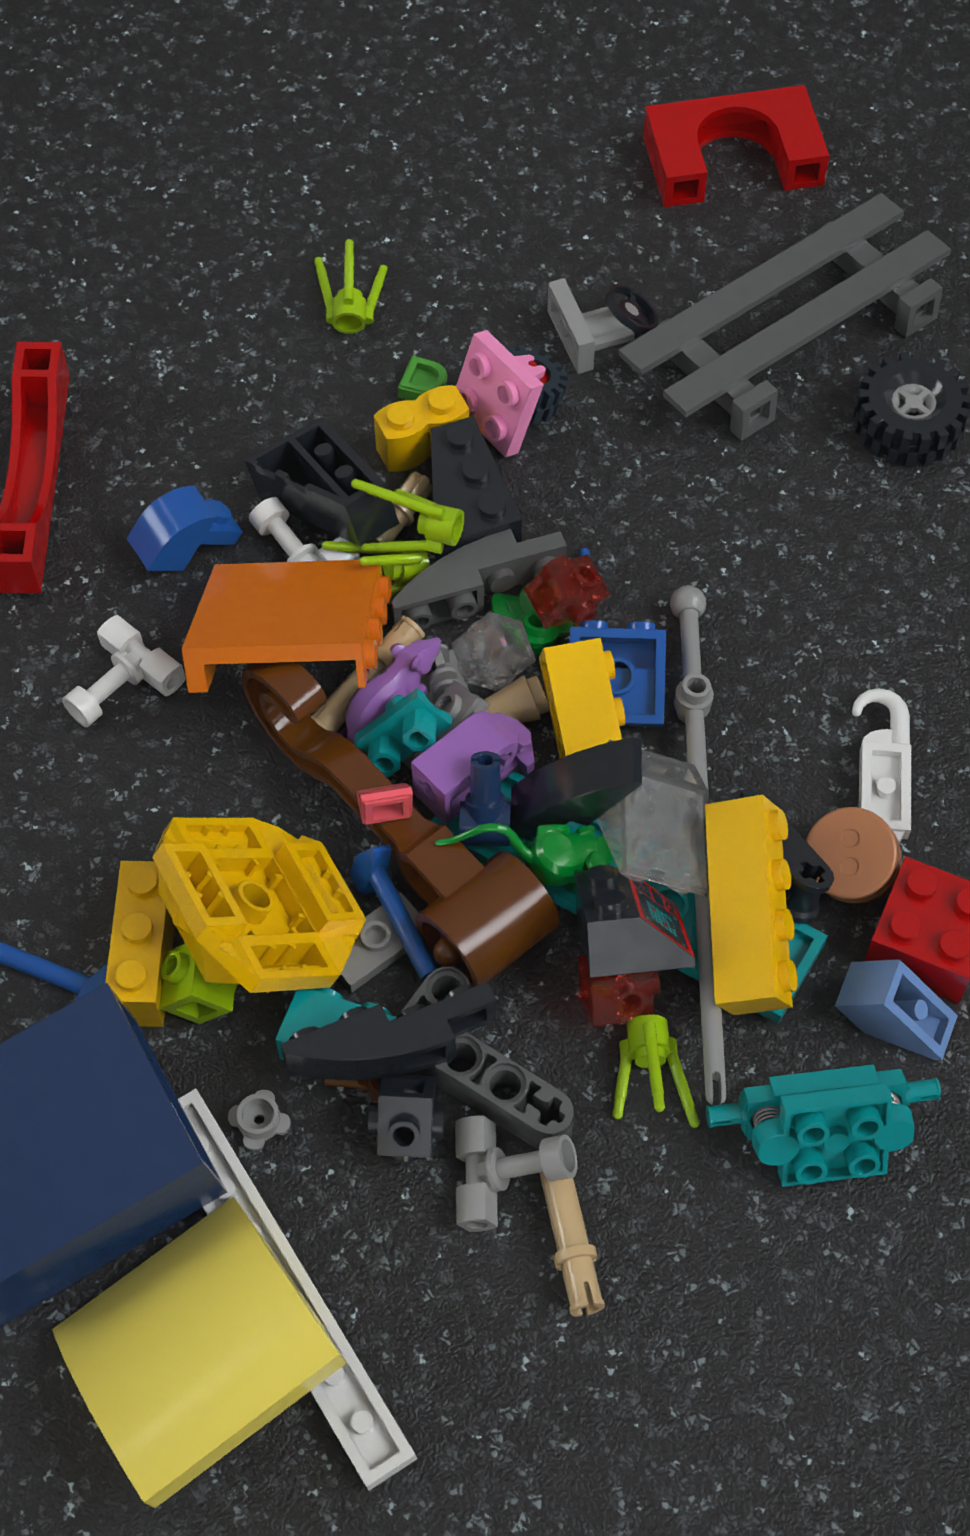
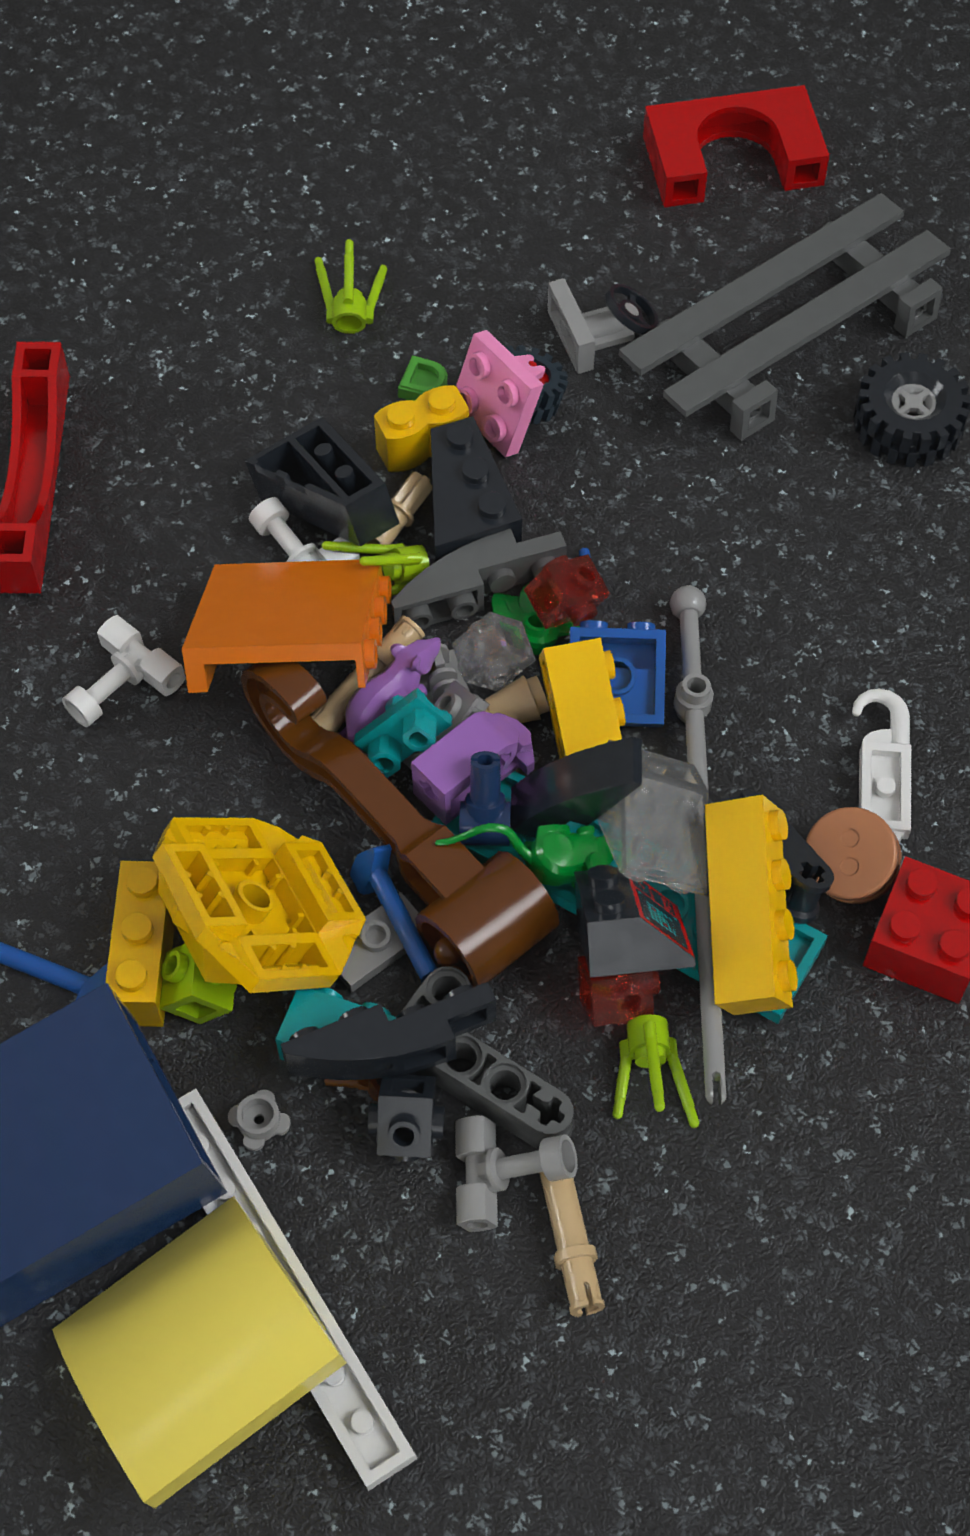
(177, 525): blue brick -> none
(385, 803): coral slope -> none
(436, 521): lime plant -> none
(827, 1121): teal piece -> none
(896, 1007): medium blue slope -> none

